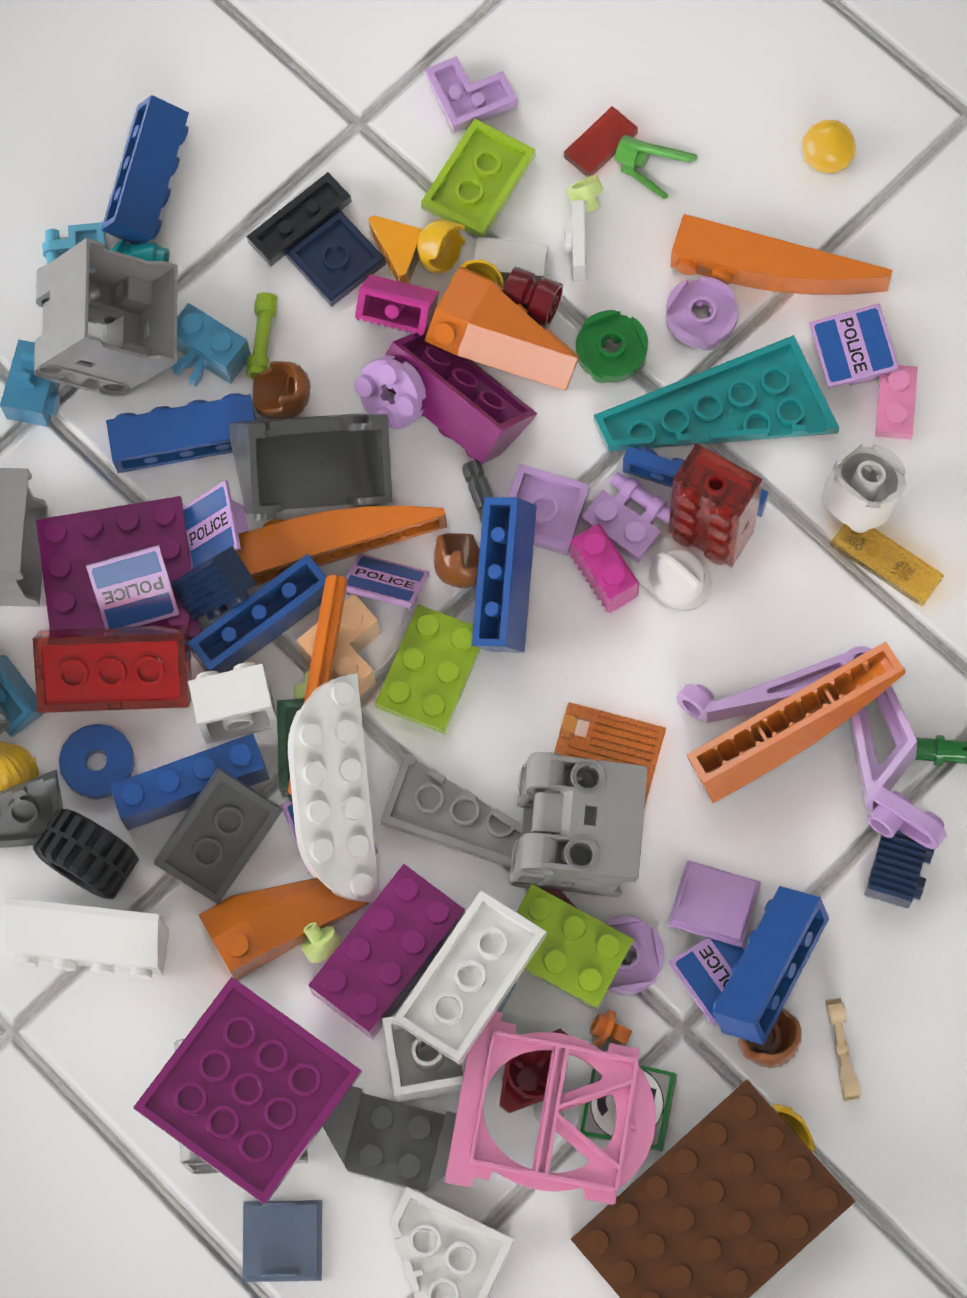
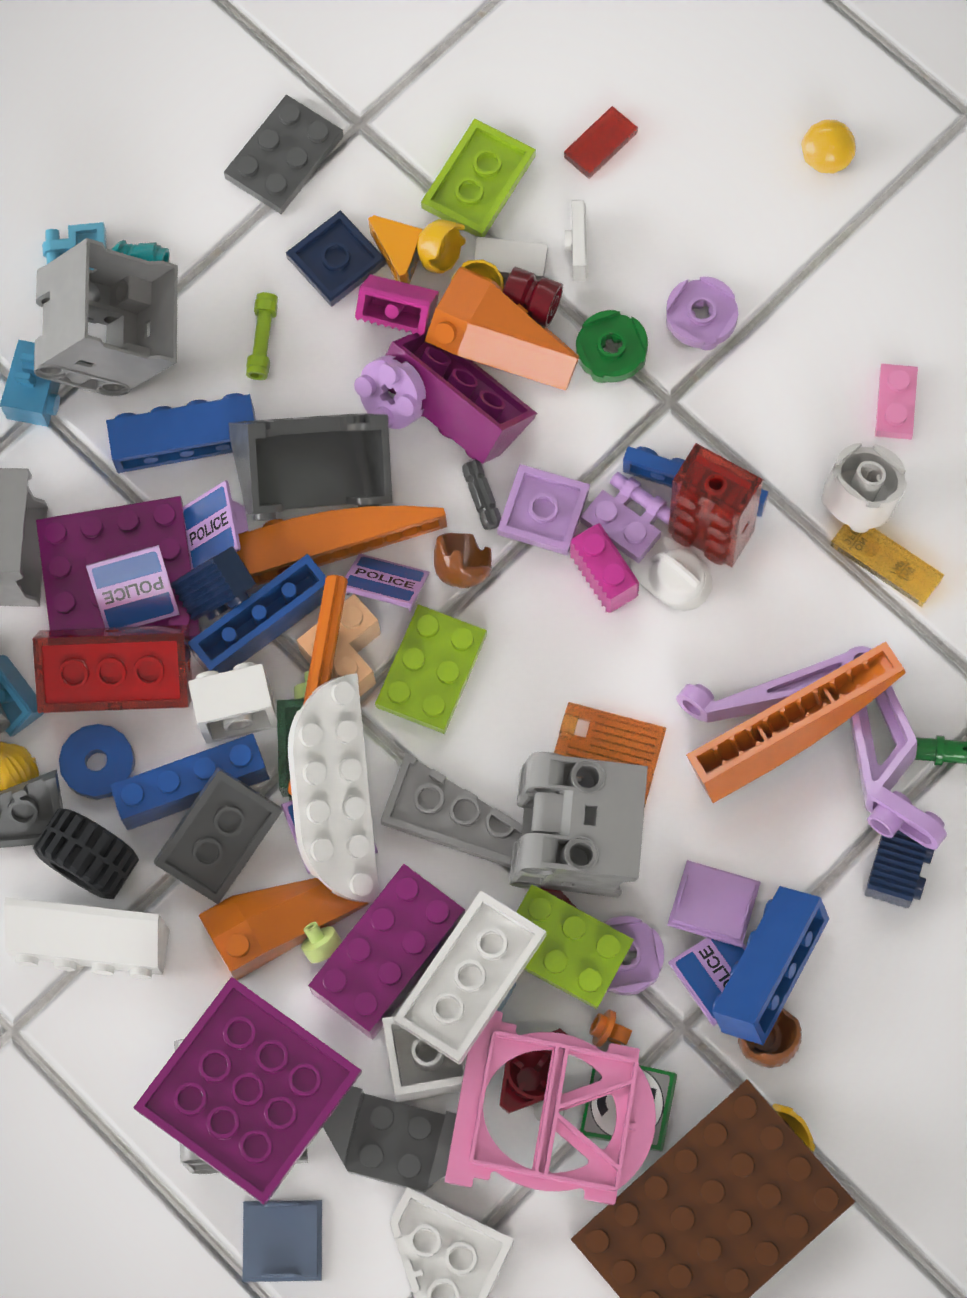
(146, 171): blue brick -> none
(208, 346): dark azure brick -> none
(281, 390): dark orange hair -> none
(283, 154): none -> dark grey plate
(299, 218): black plate -> none
(467, 101): lavender plate -> none
(504, 574): blue brick -> none
(586, 190): yellowish green tile -> none
(635, 153): bright green plant -> none
(740, 400): teal wing -> none
(768, 262): orange slope -> none
(848, 1079): tan piece -> none
(854, 346): piece -> none

